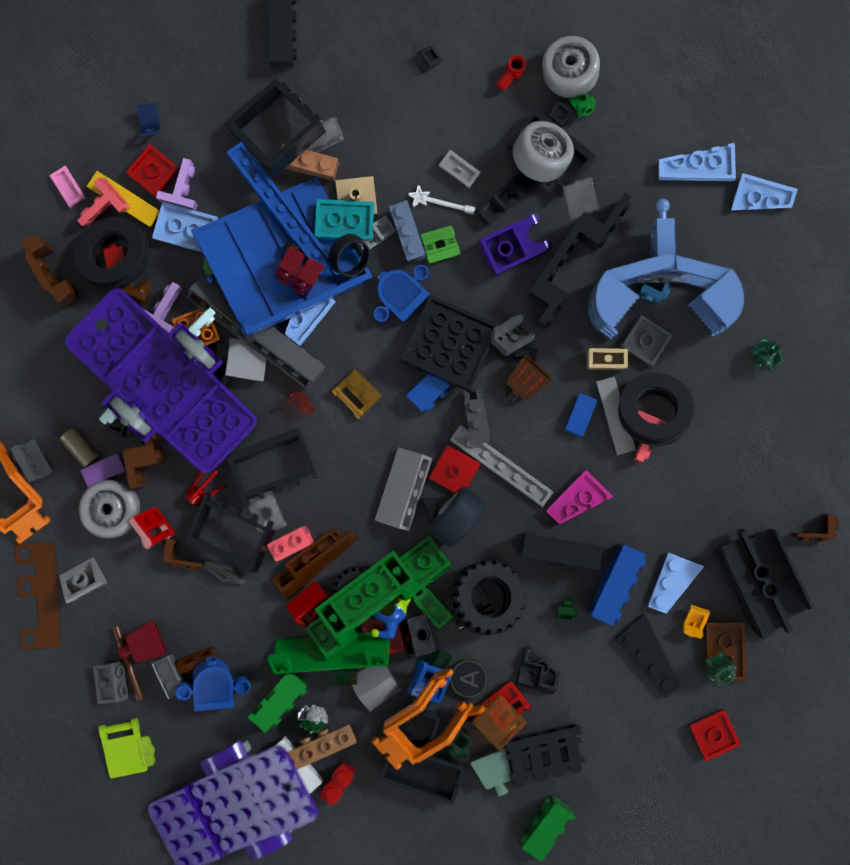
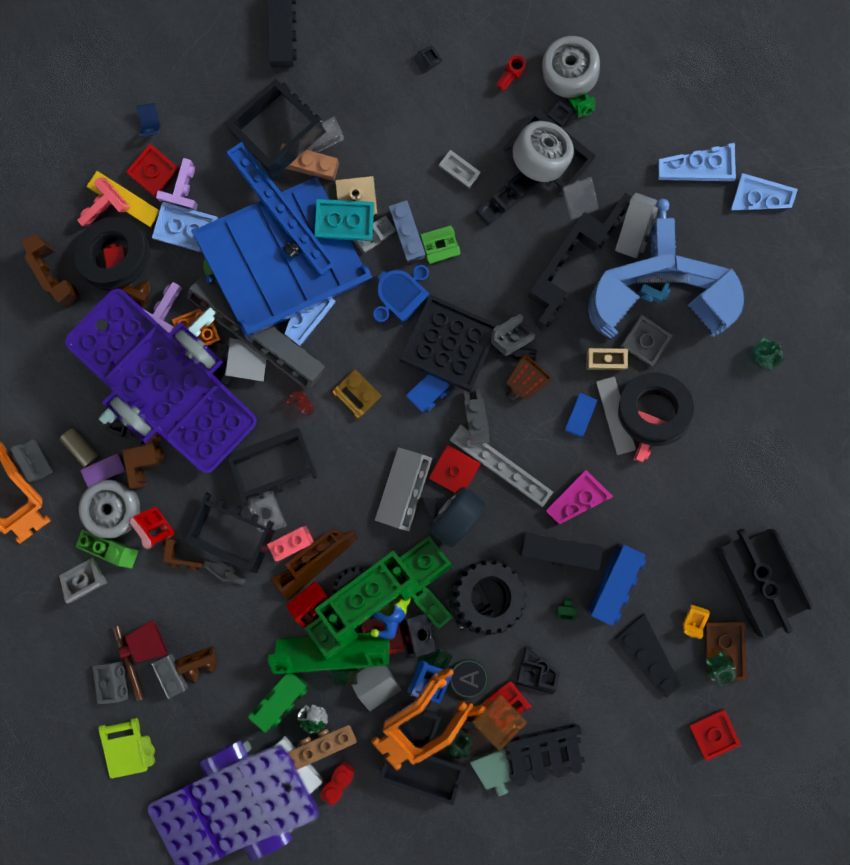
(47, 594): reddish brown piece -> none
(67, 187): bright pink tile -> none
(107, 549): none -> bright green slope
(196, 493): red plant -> none
(212, 686): blue piece -> none
(295, 275): dark red piece -> none
(338, 247): black tyre -> none
(421, 197): white piece -> none
(517, 243): dark purple brick -> none
(546, 827): green wedge -> none
(637, 225): none -> light grey brick
(672, 581): light blue wing -> none
(830, 525): reddish brown bracket -> none

